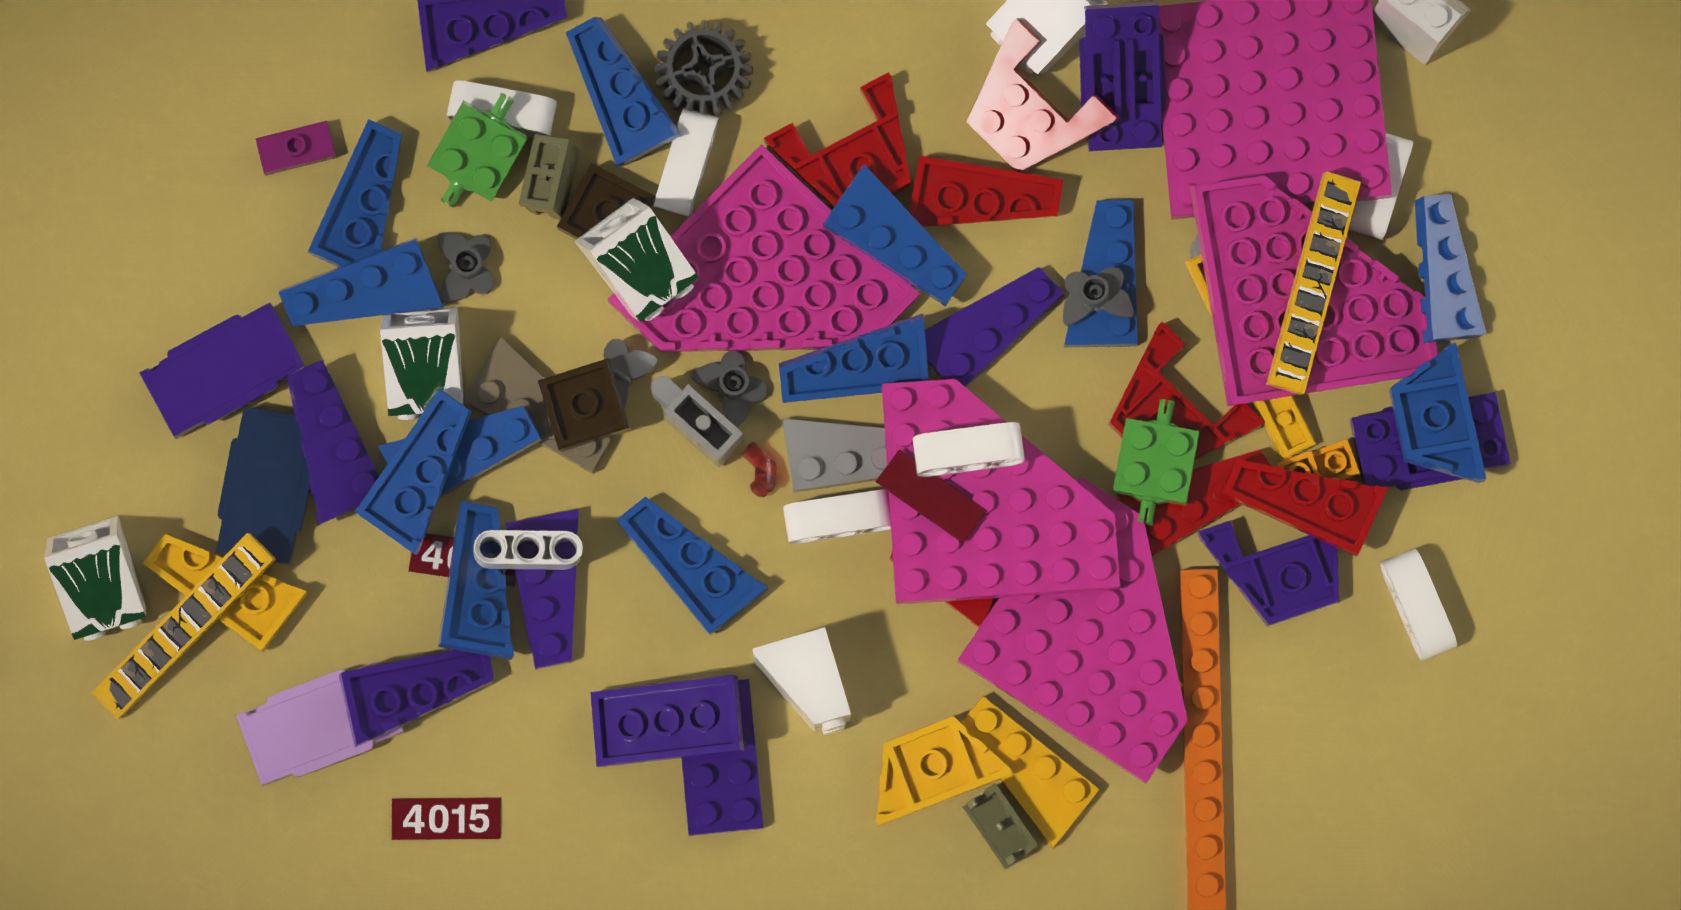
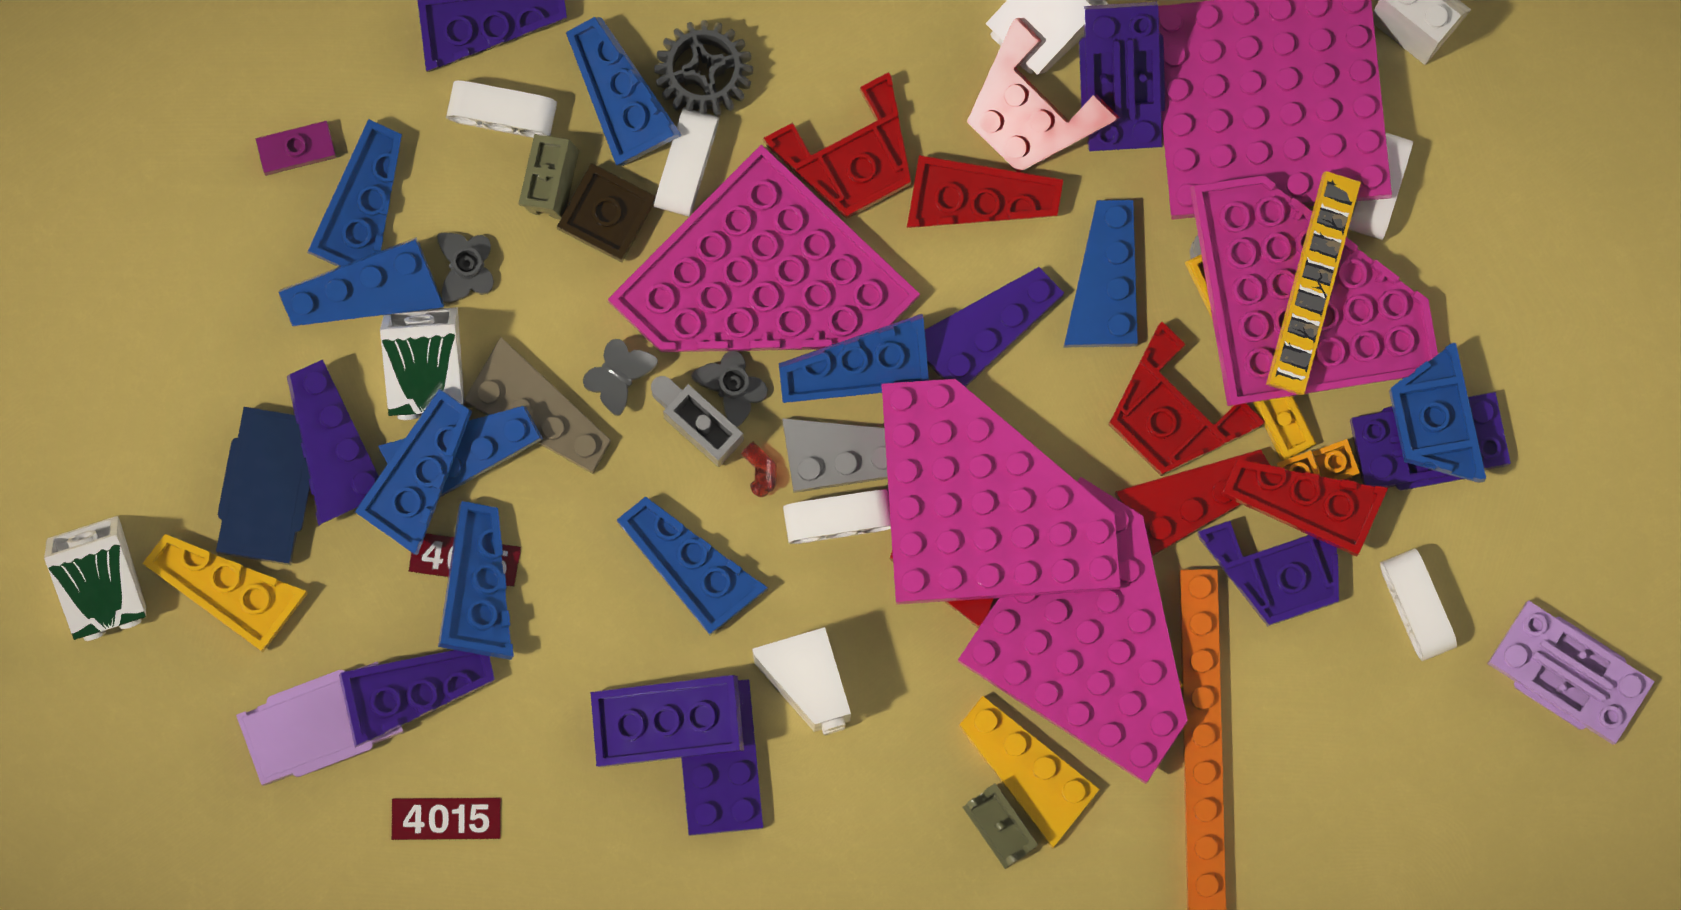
(183, 625): tile -> none
(222, 370): dark purple piece -> none
(477, 150): bright green plate -> none
(544, 540): white beam -> none
(548, 594): dark purple wing -> none
(584, 405): dark brown tile -> none
(638, 260): slope -> none
(890, 235): blue wing -> none
(931, 497): dark red sticker -> none
(932, 768): yellow wing -> none
(968, 449): white beam -> none
(1096, 294): dark grey animal -> none
(1156, 461): bright green plate -> none
(1449, 287): wing -> none
(1570, 673): none -> lavender piece

